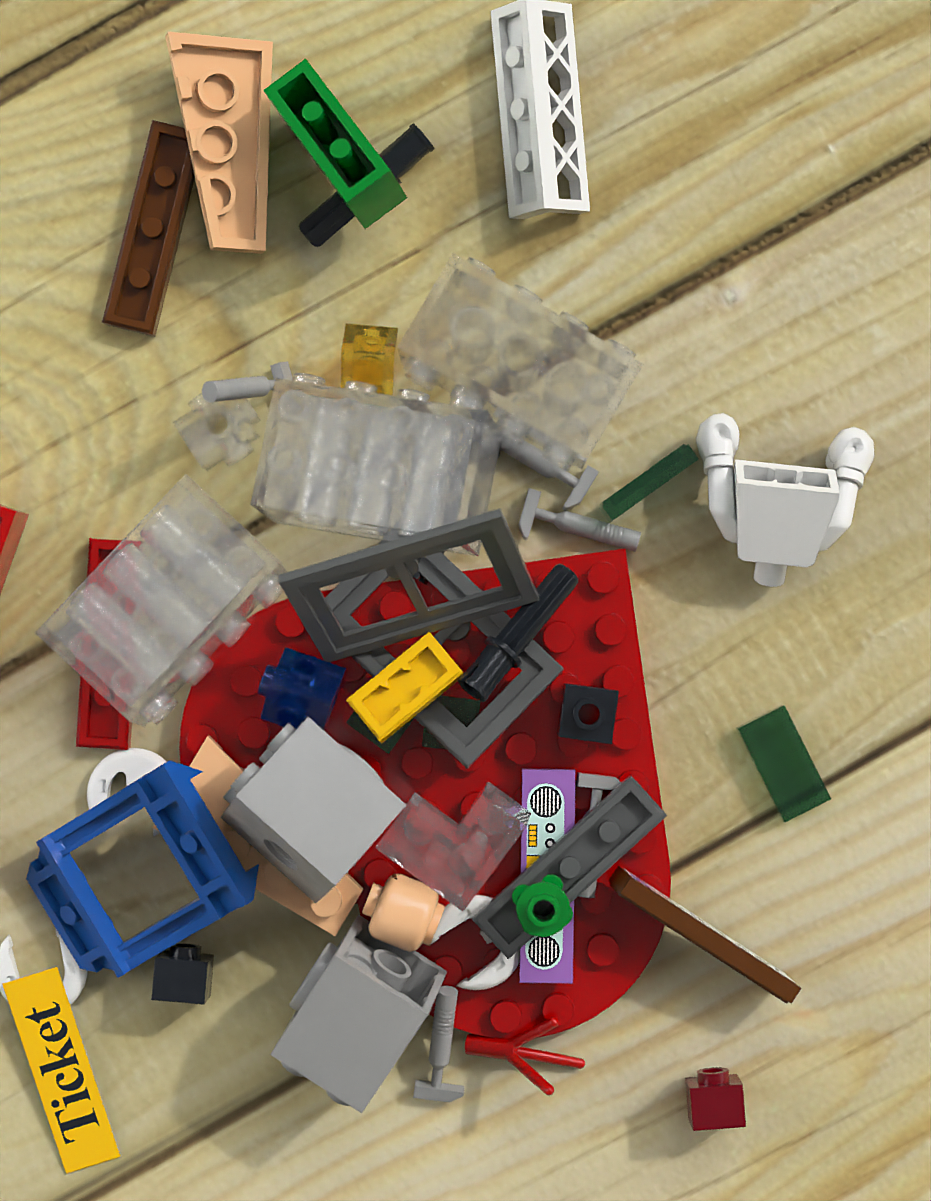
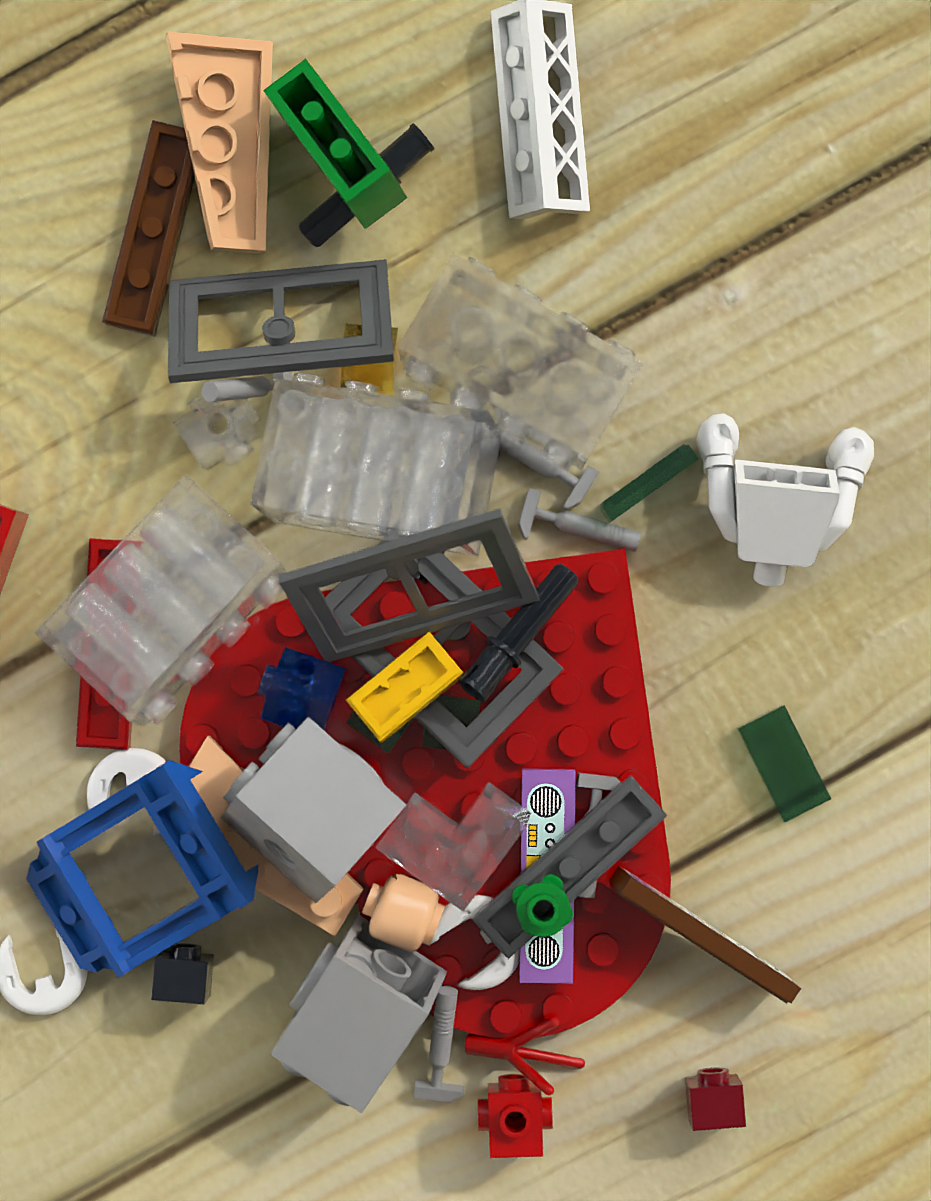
(61, 1070): yellow sticker -> none
(281, 356): none -> dark grey door
(520, 1134): none -> red brick
(573, 699): black plate -> none

